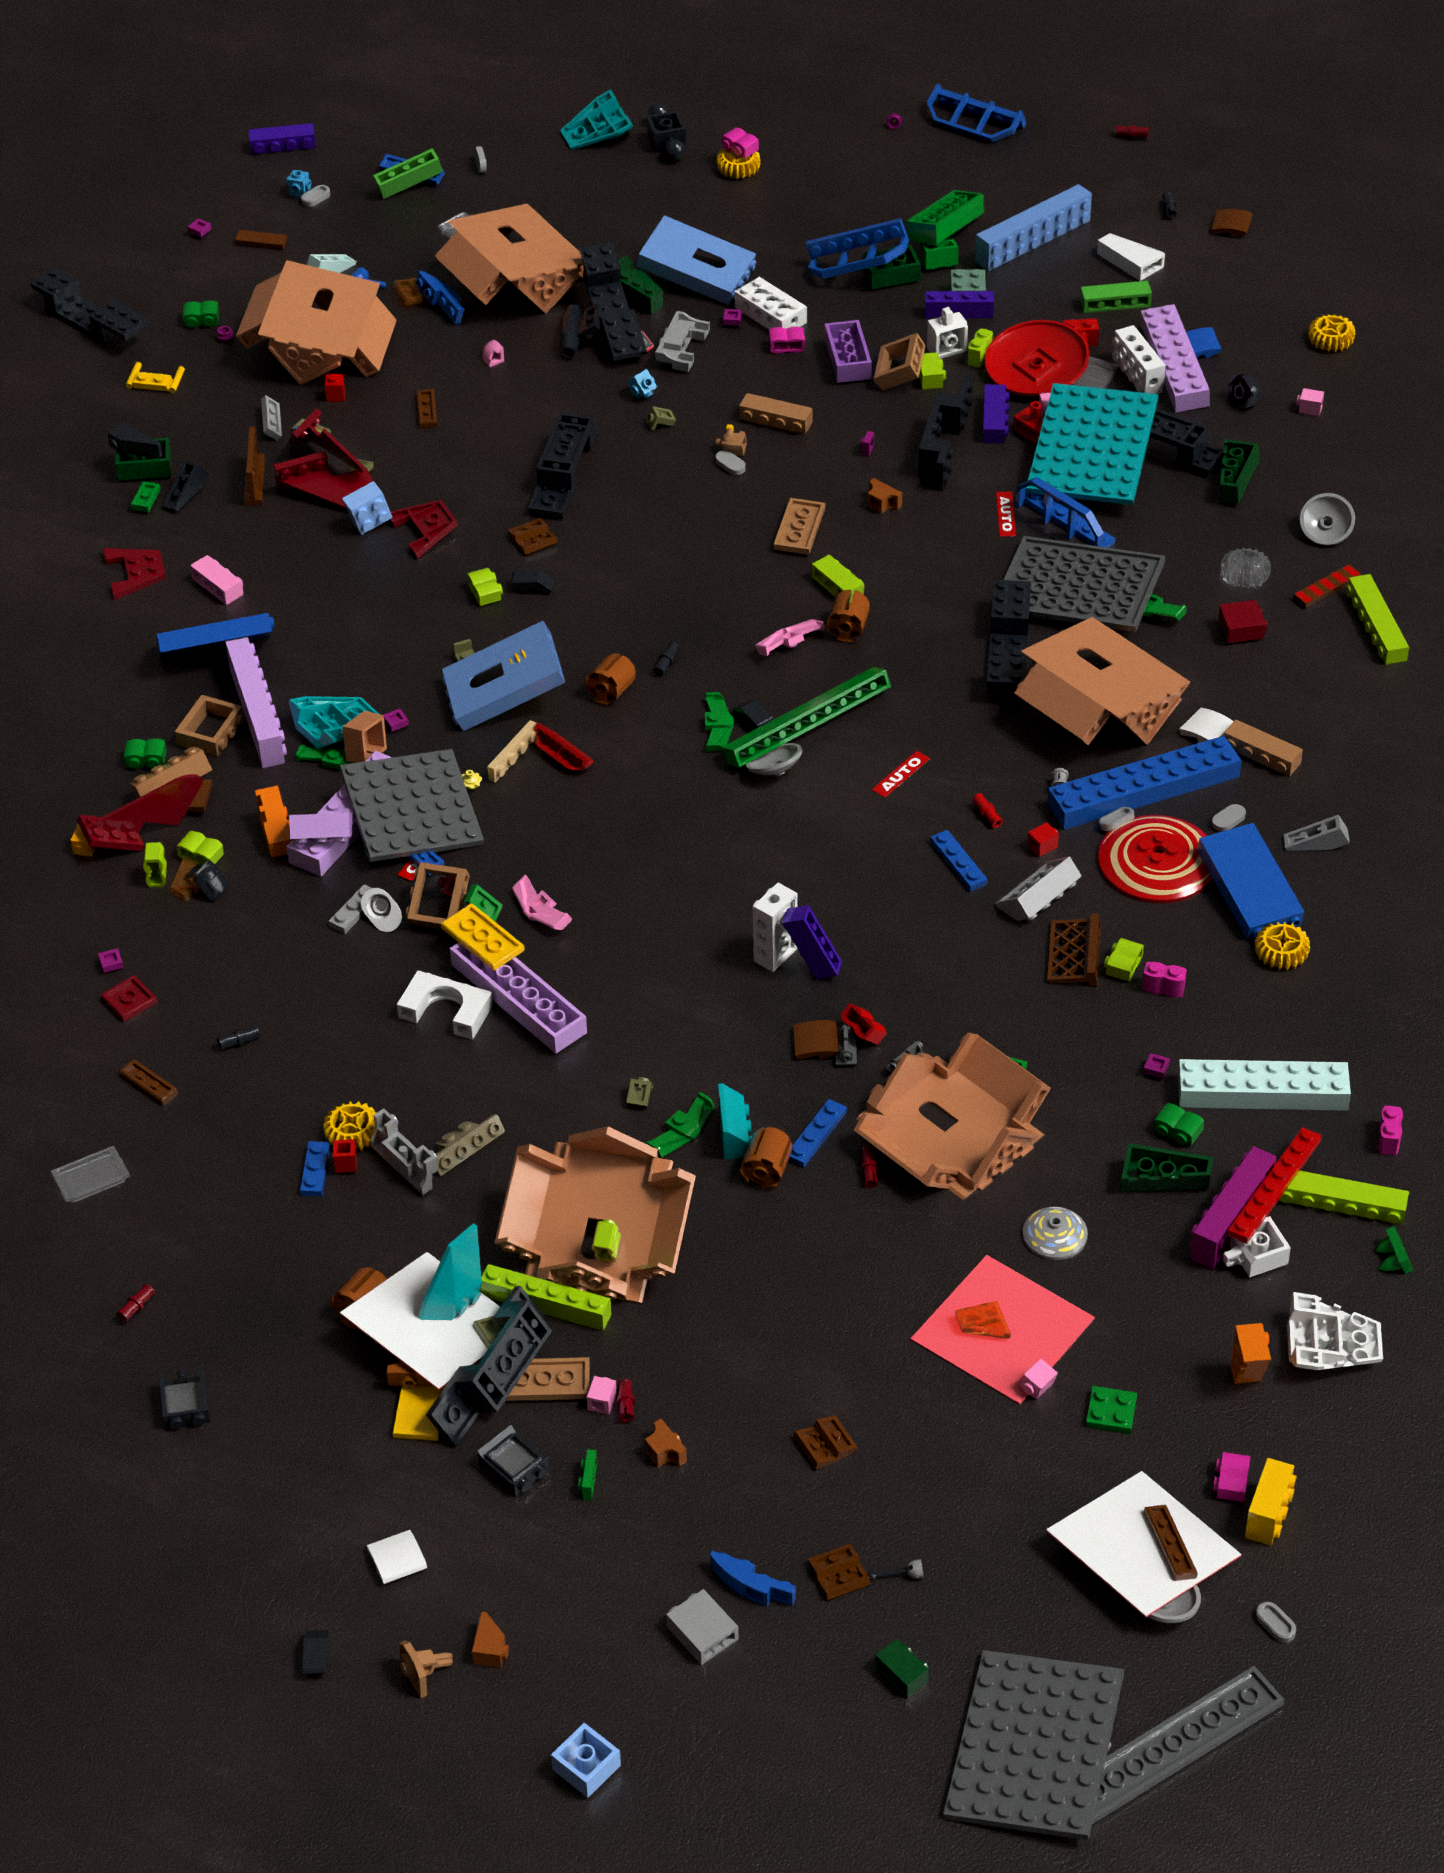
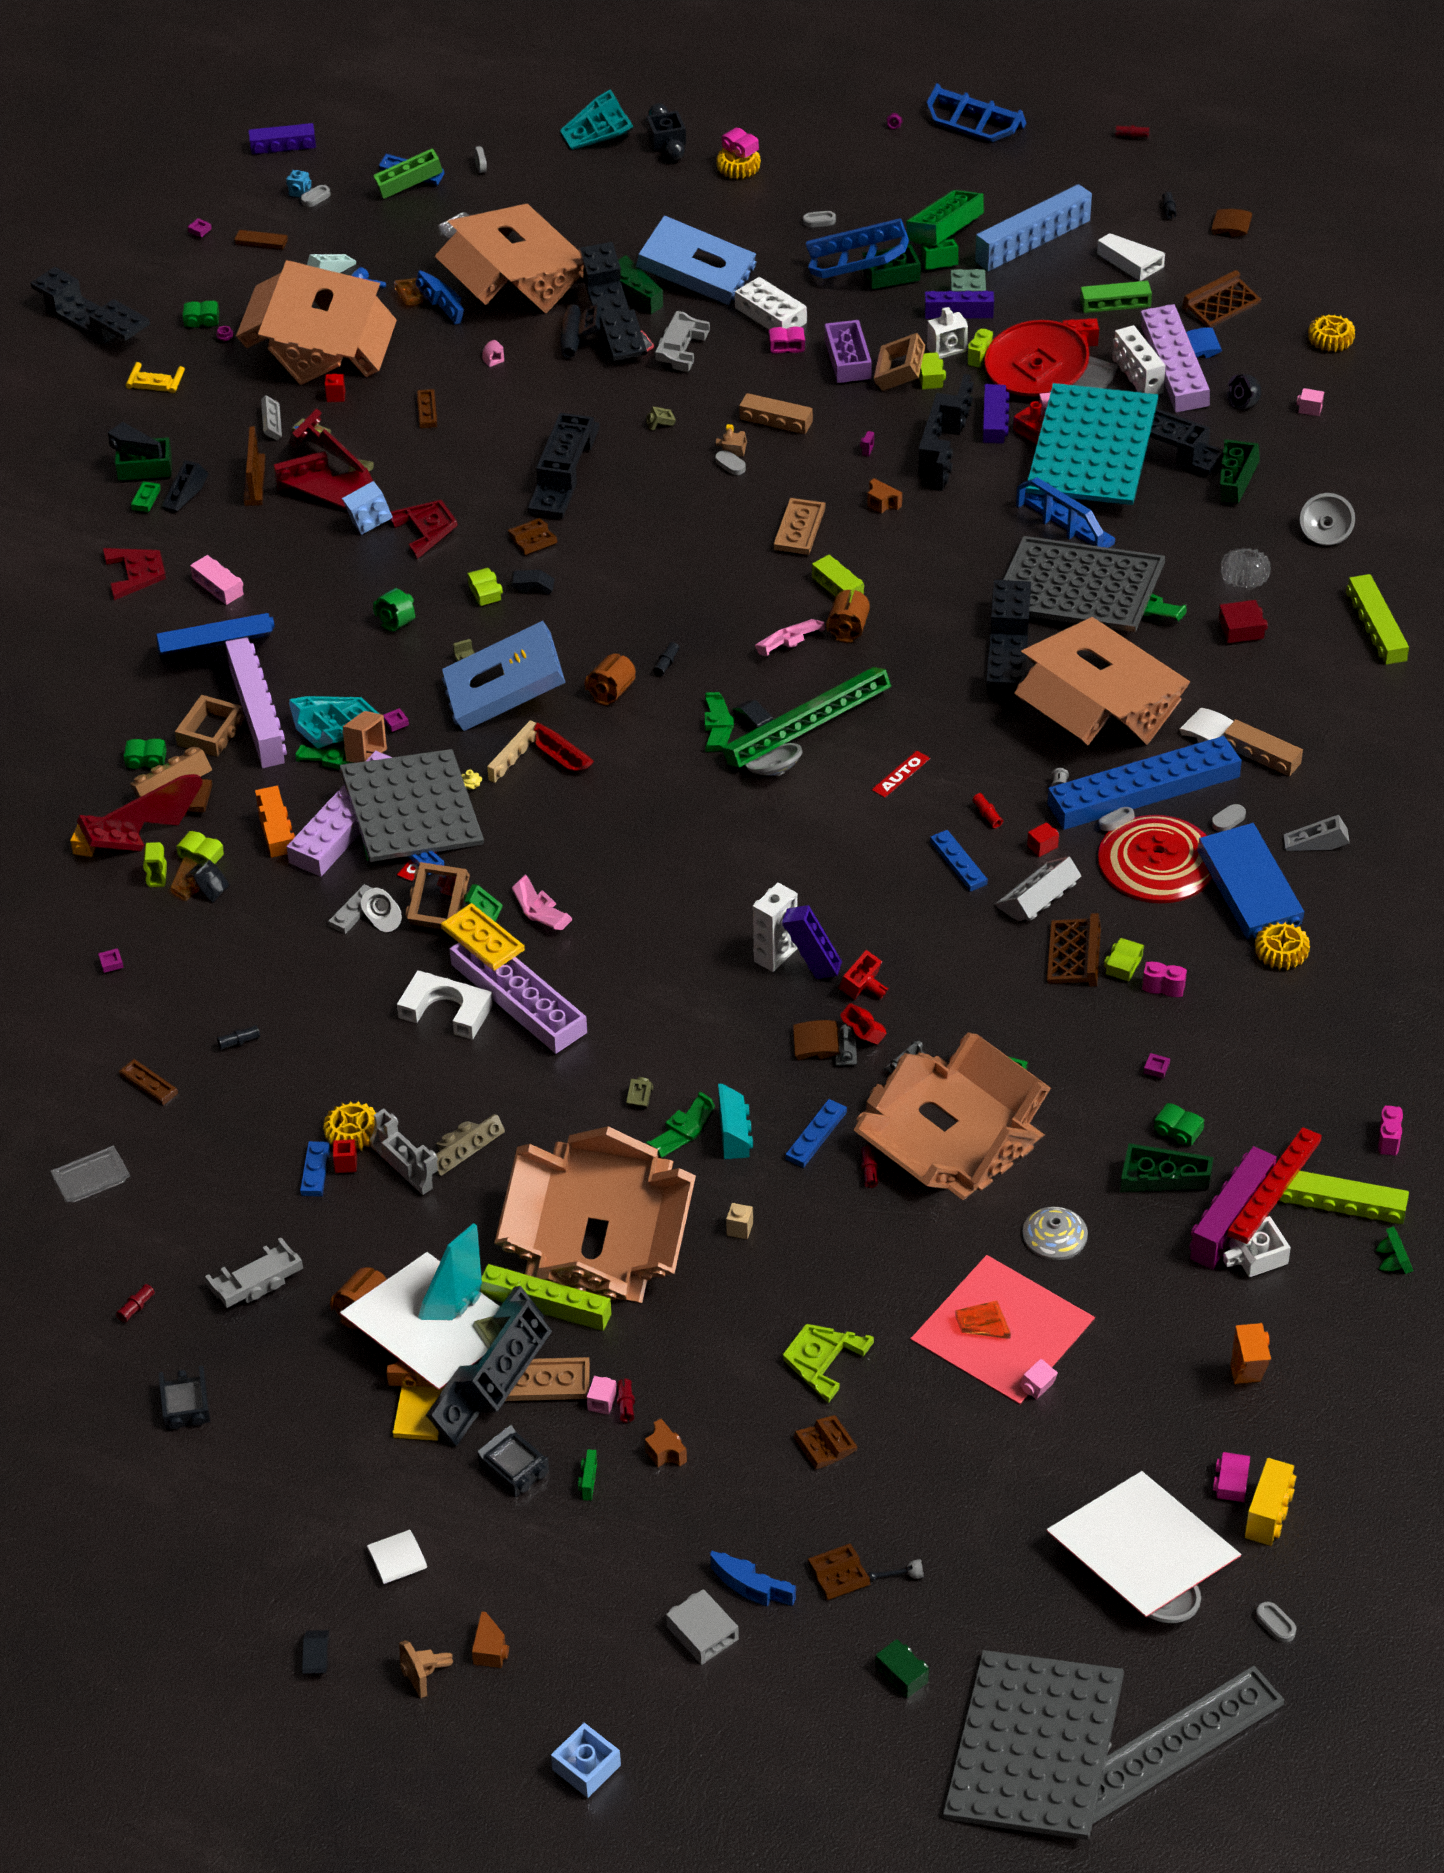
(129, 998): dark red tile -> none
(257, 1277): none -> light grey bracket
(320, 827): lavender slope -> none
(394, 609): none -> green brick
(606, 1240): lime brick -> none
(642, 384): dark azure brick -> none
(732, 317): magenta plate -> none
(739, 1221): none -> tan brick
(766, 1157): dark orange cylinder -> none
(814, 1352): none -> lime wing
(819, 219): none -> light grey tile
(862, 977): none -> red brick
(1006, 514): red sticker -> none
(1111, 1409): green plate -> none
(1170, 1542): reddish brown tile -> none
(1213, 291): none -> reddish brown fence
(1263, 1084): light aqua brick -> none
(1325, 586): reddish brown tile -> none
(1329, 1337): white wedge -> none

